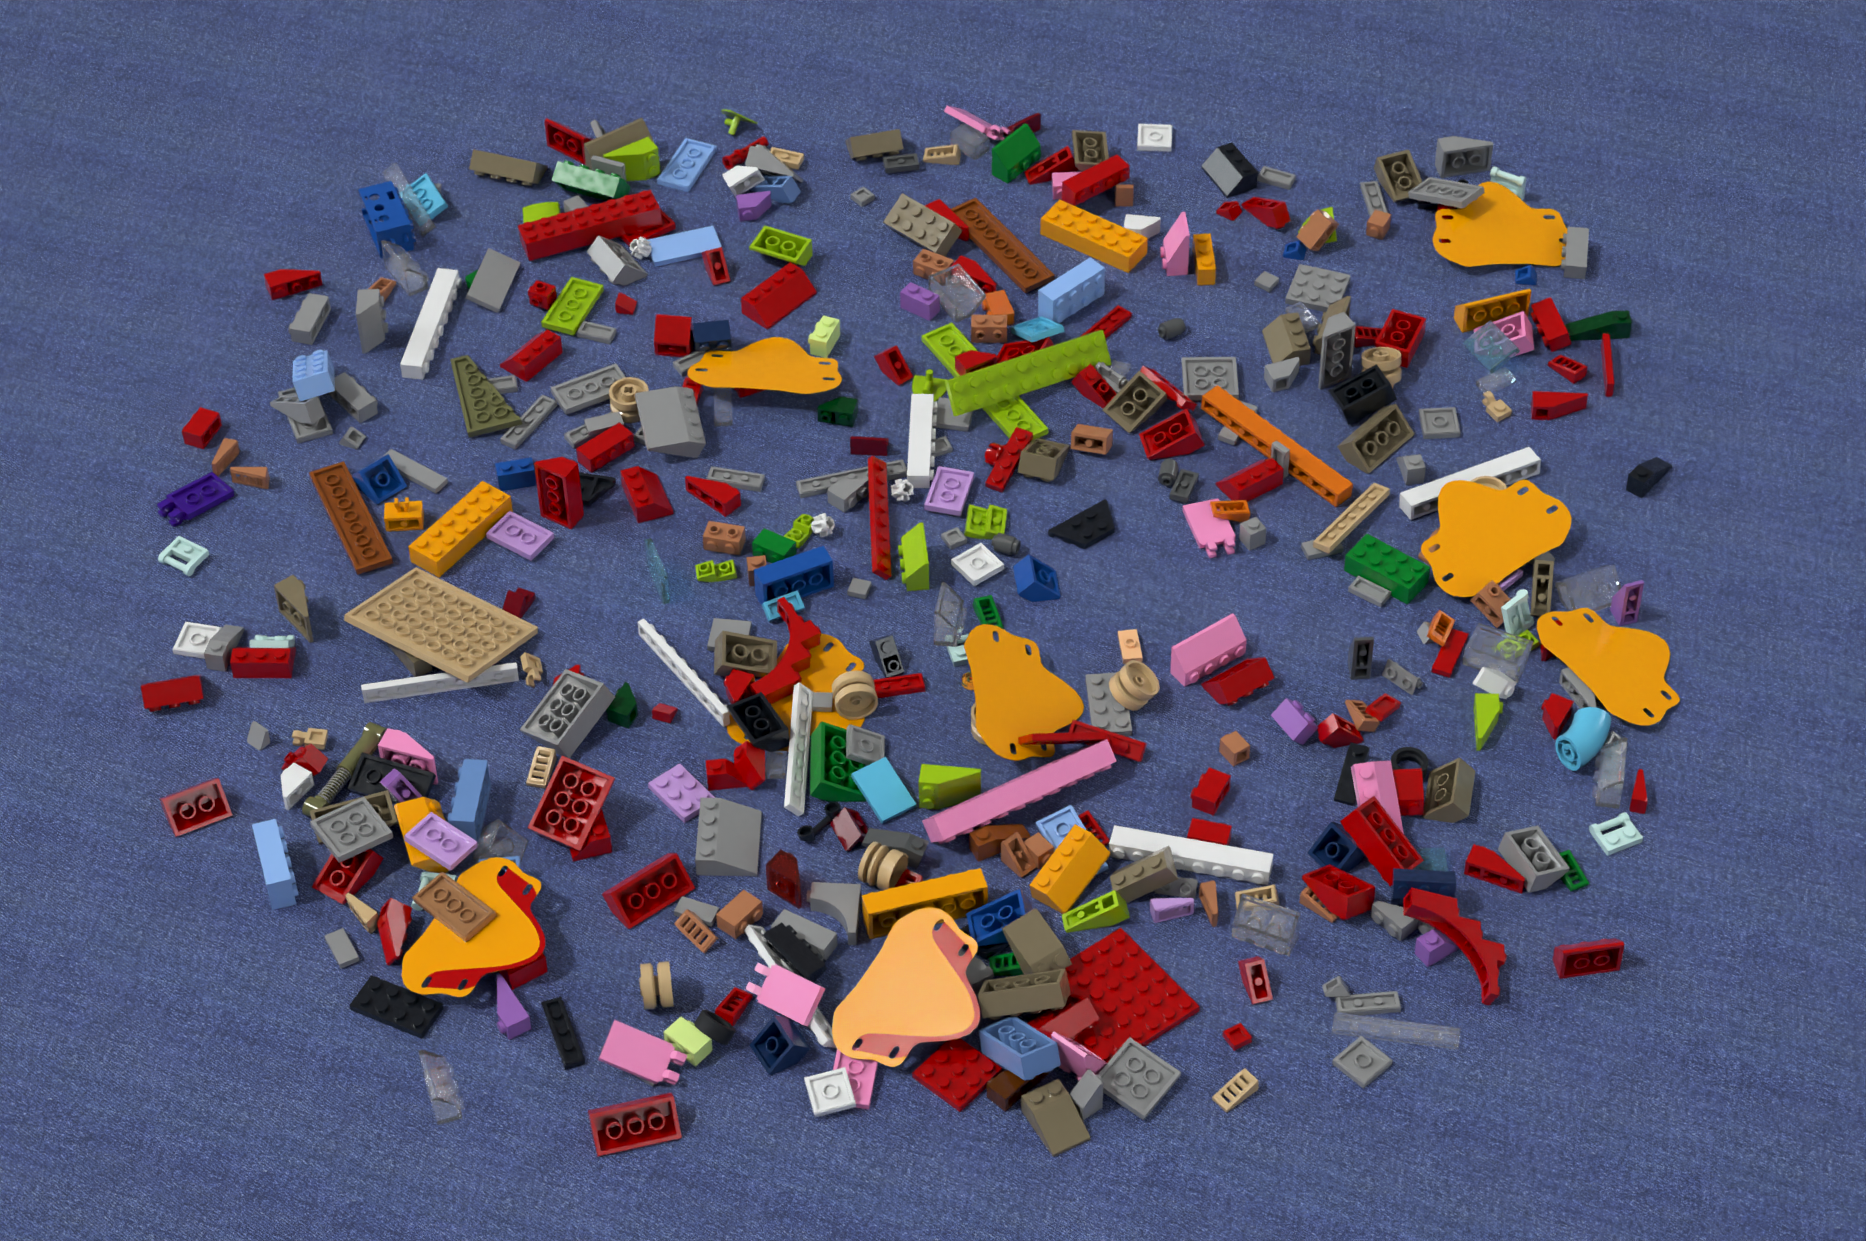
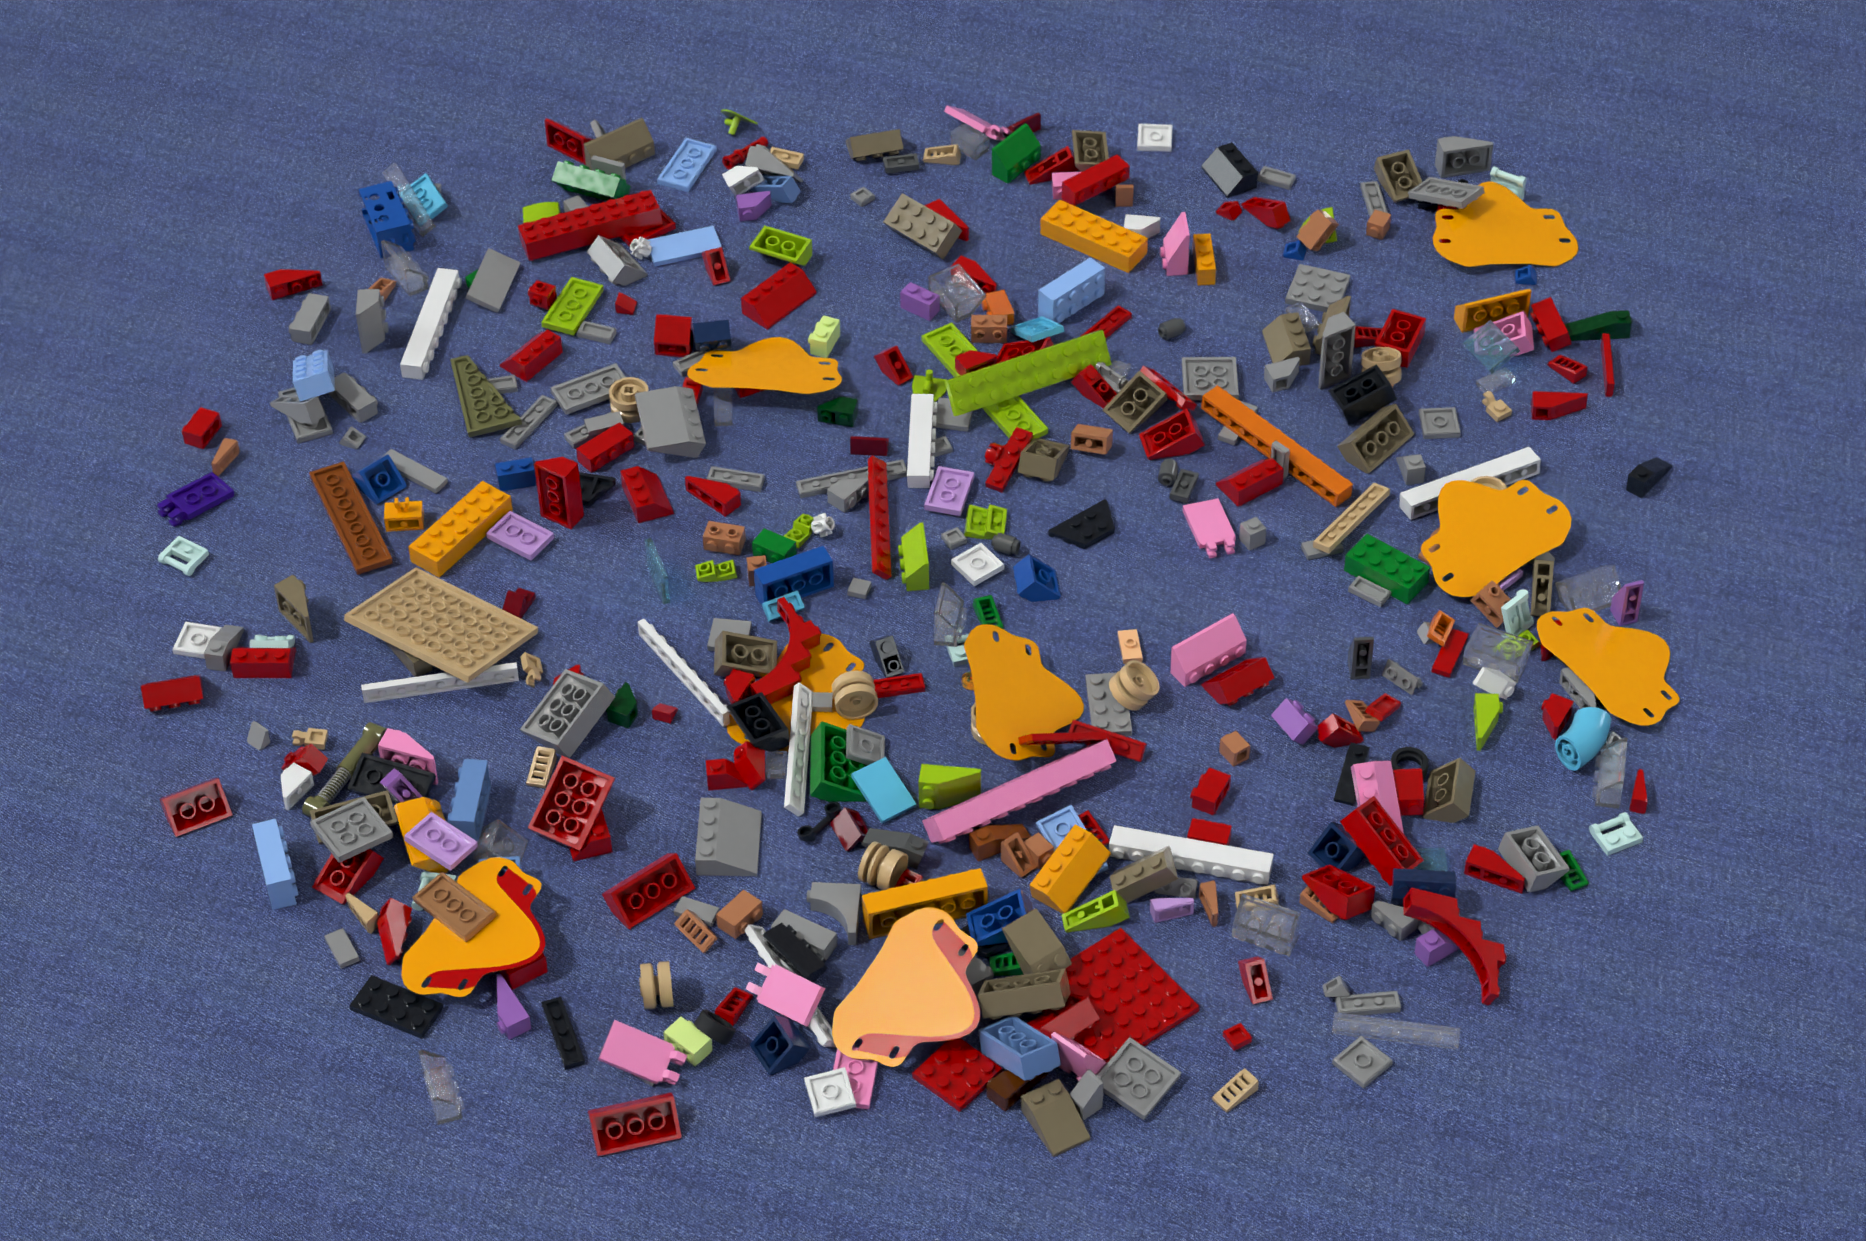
(251, 476): nougat slope -> none
(508, 167): dark tan slope -> none
(640, 159): lime slope -> none
(679, 792): lavender plate -> none
(784, 878): clear red slope -> none
(902, 490): white gear -> none
(929, 263): nougat brick -> none
(1003, 246): dark orange plate -> none
(1236, 510): orange slope -> none
(1266, 281): light grey tile -> none
(1575, 252): light grey brick -> none
(1588, 958): red slope -> none

